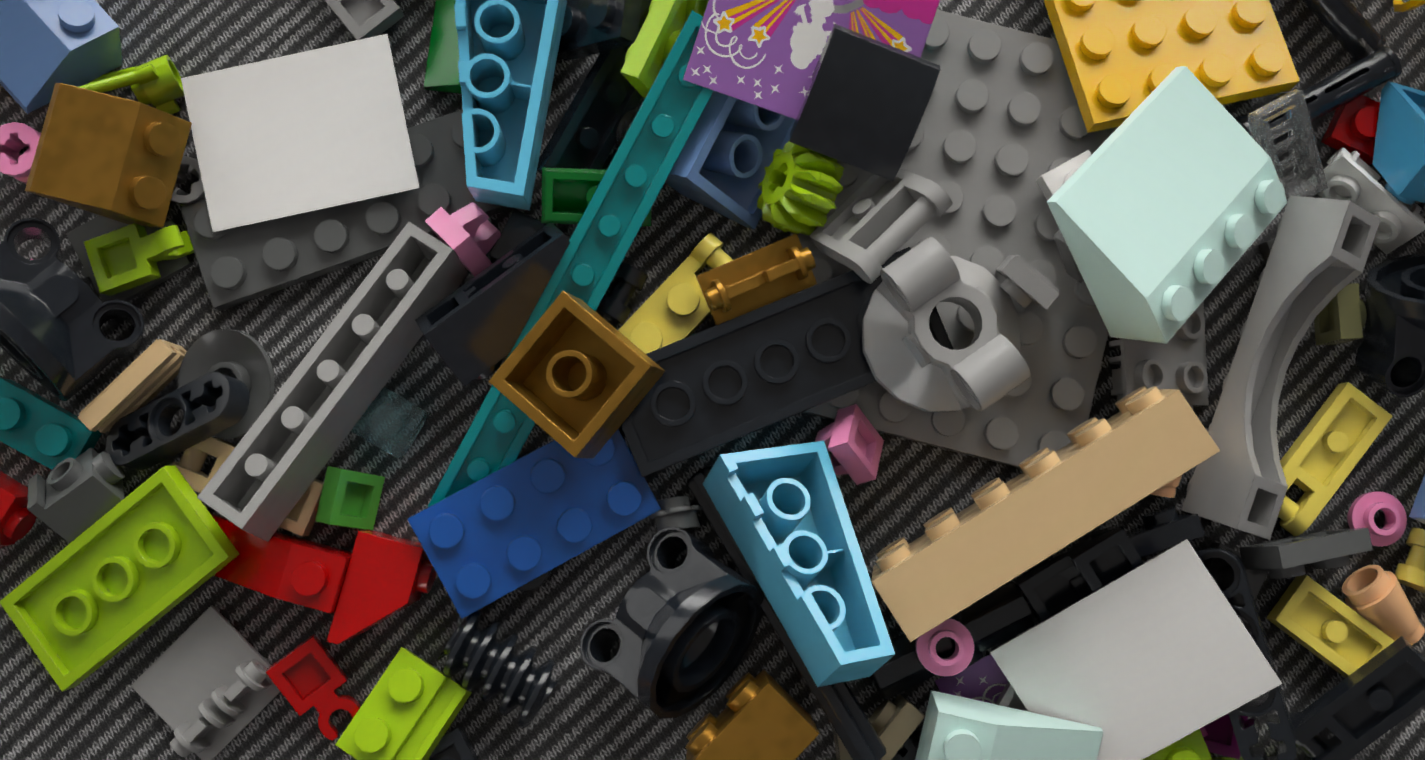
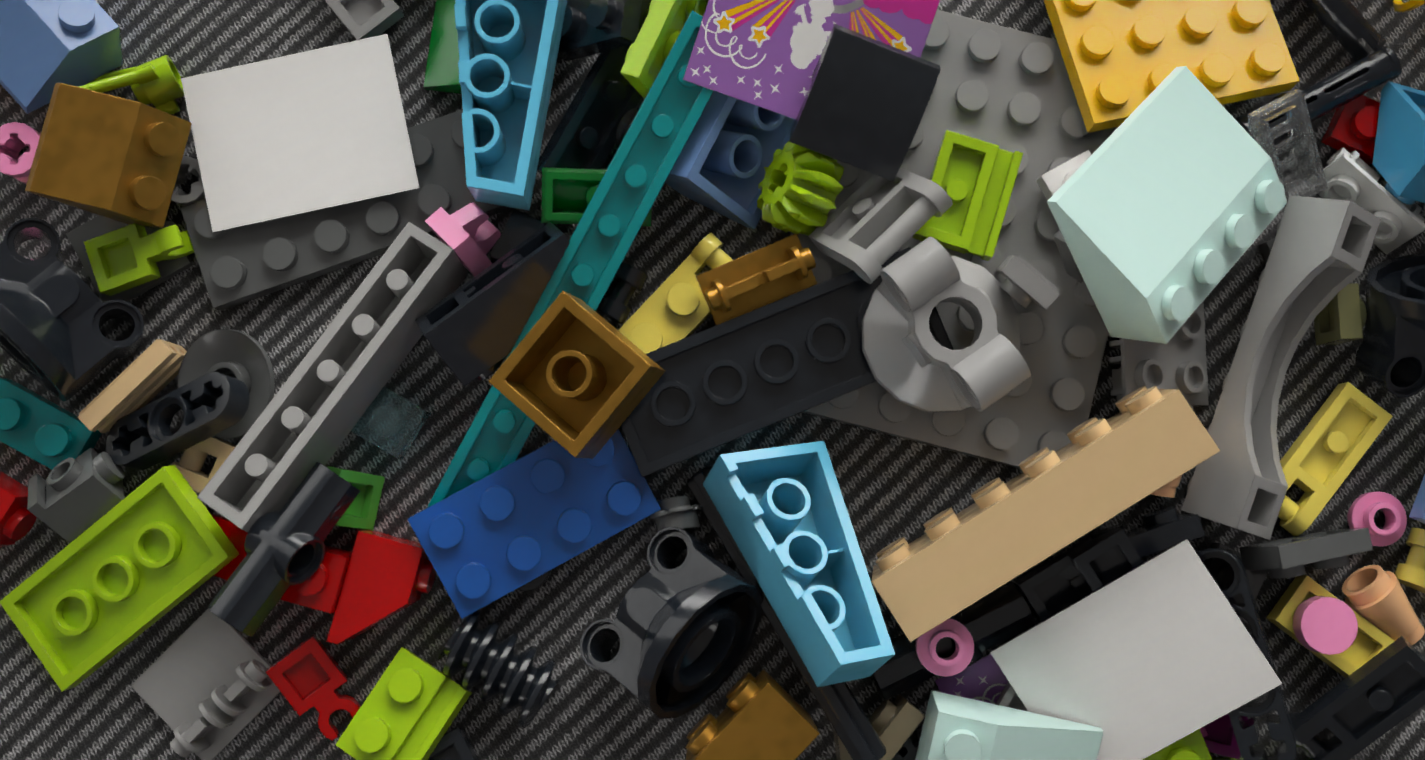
(283, 549): none -> black piece
(853, 445): bright pink tile -> none
(980, 186): none -> lime plate
(1325, 625): none -> bright pink tile

